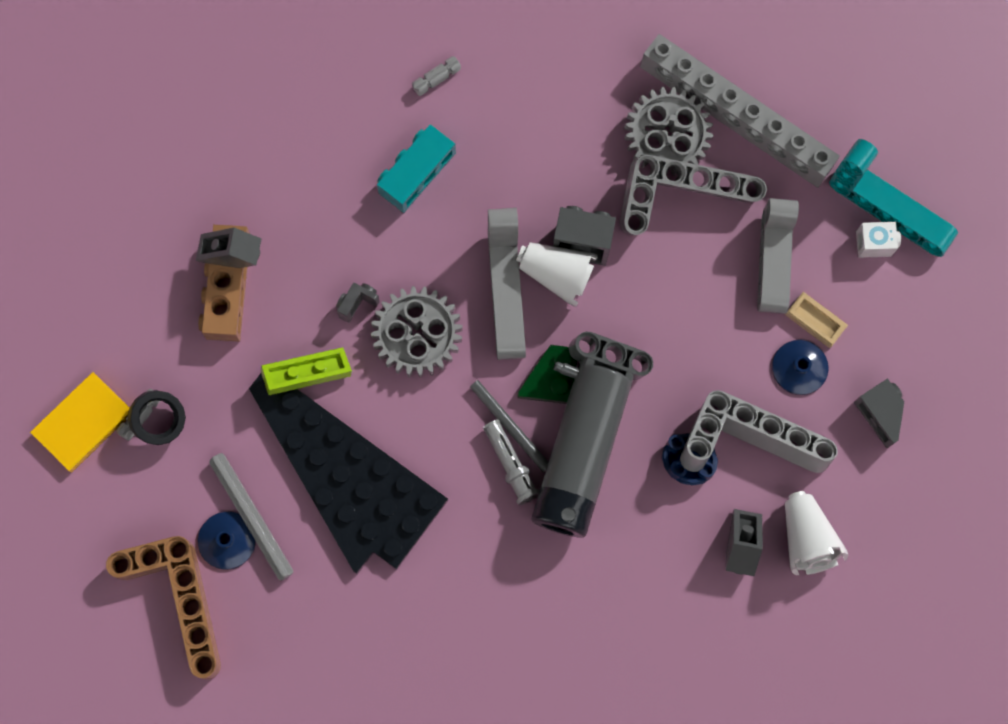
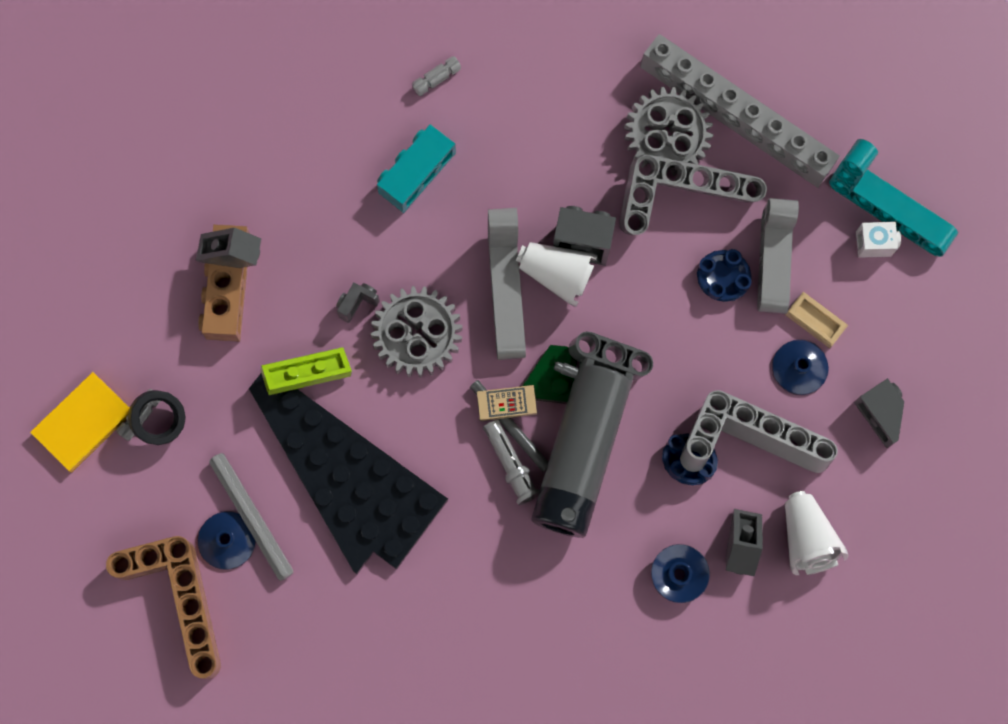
(506, 403): none -> tan tile
(691, 563): none -> dark blue dish
(724, 275): none -> dark blue dish

